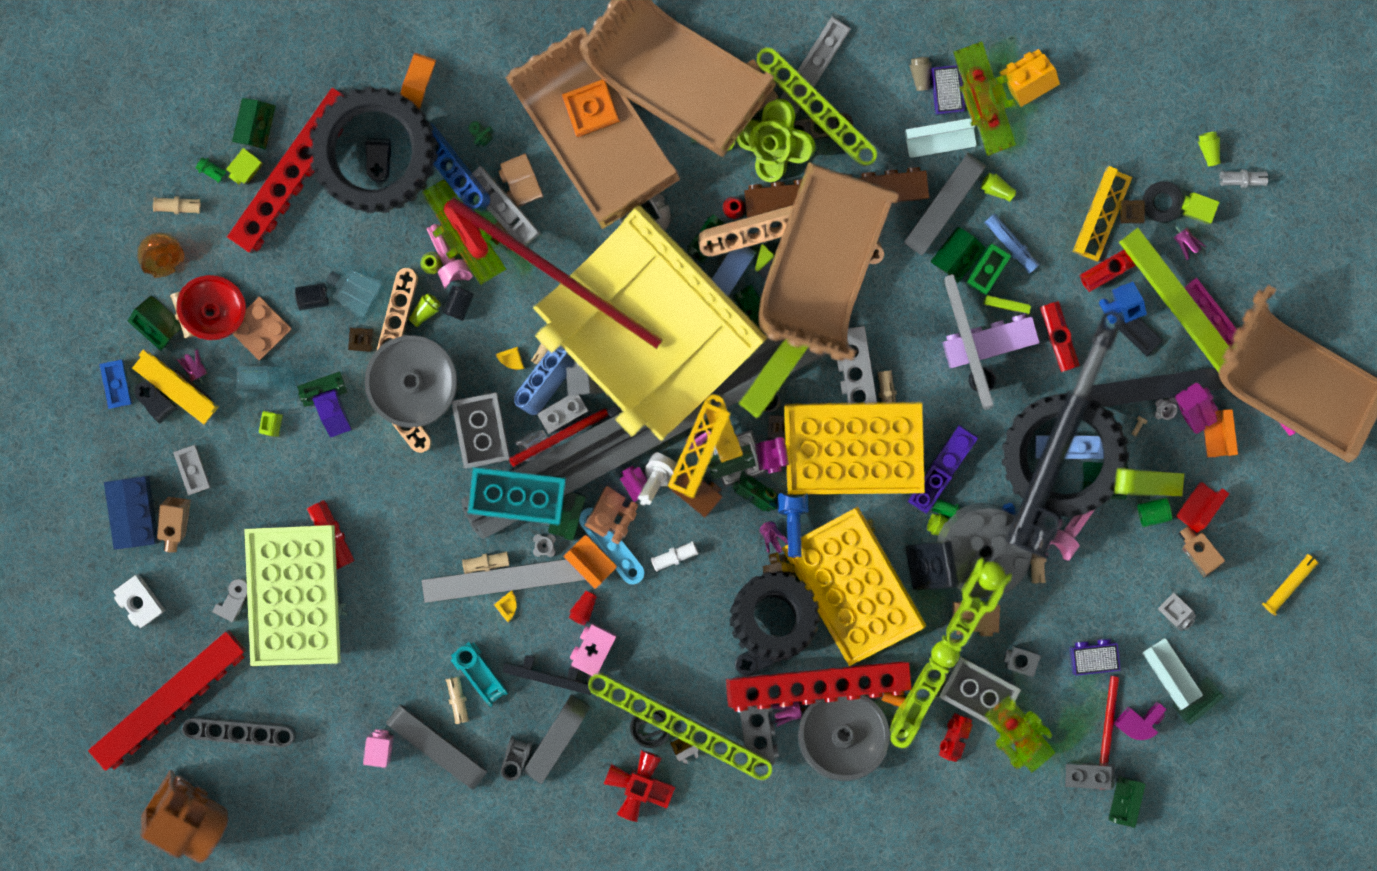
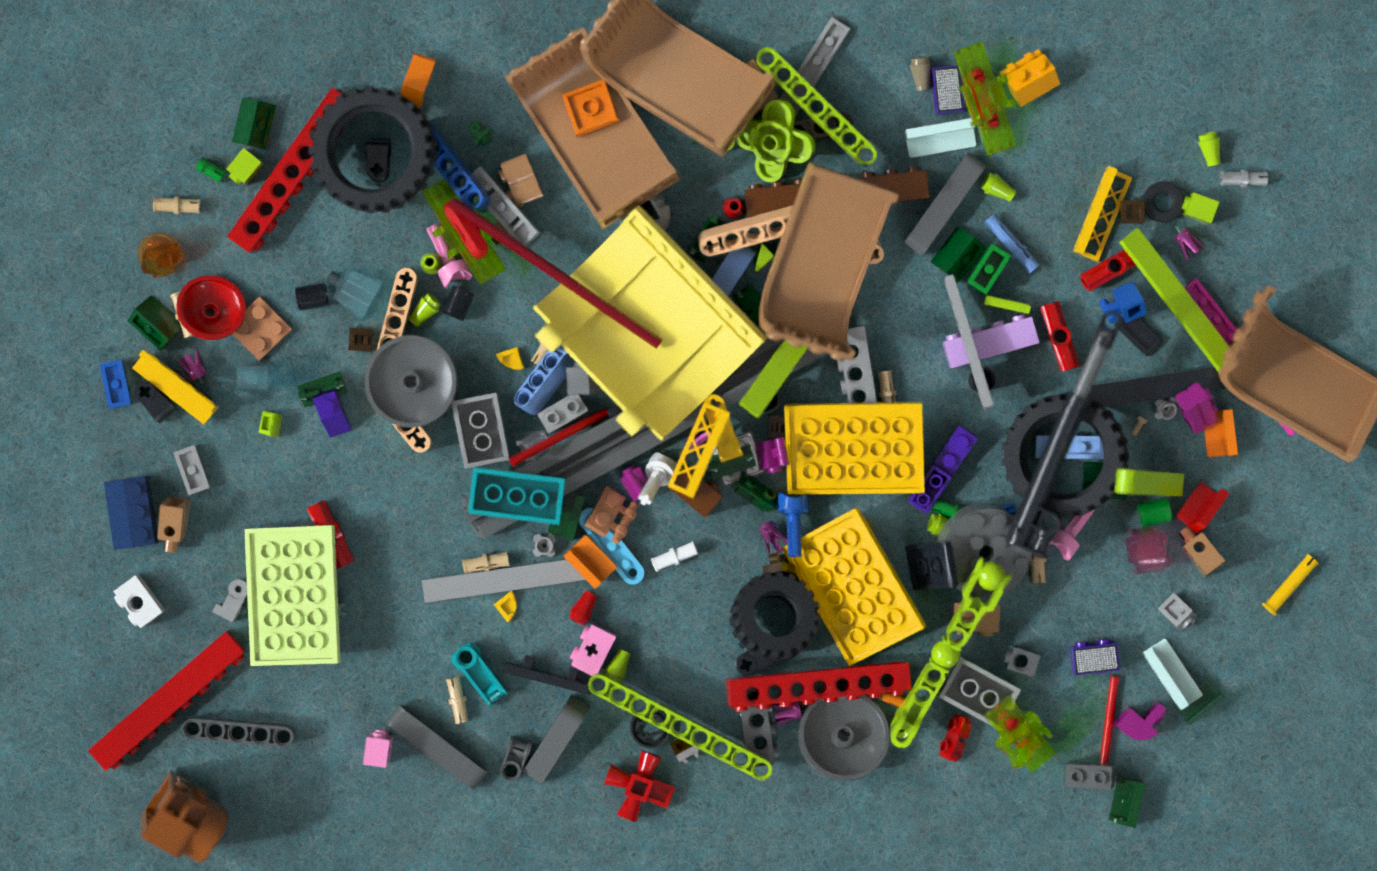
(618, 665): none -> lime cone
(1147, 550): none -> clear pink brick

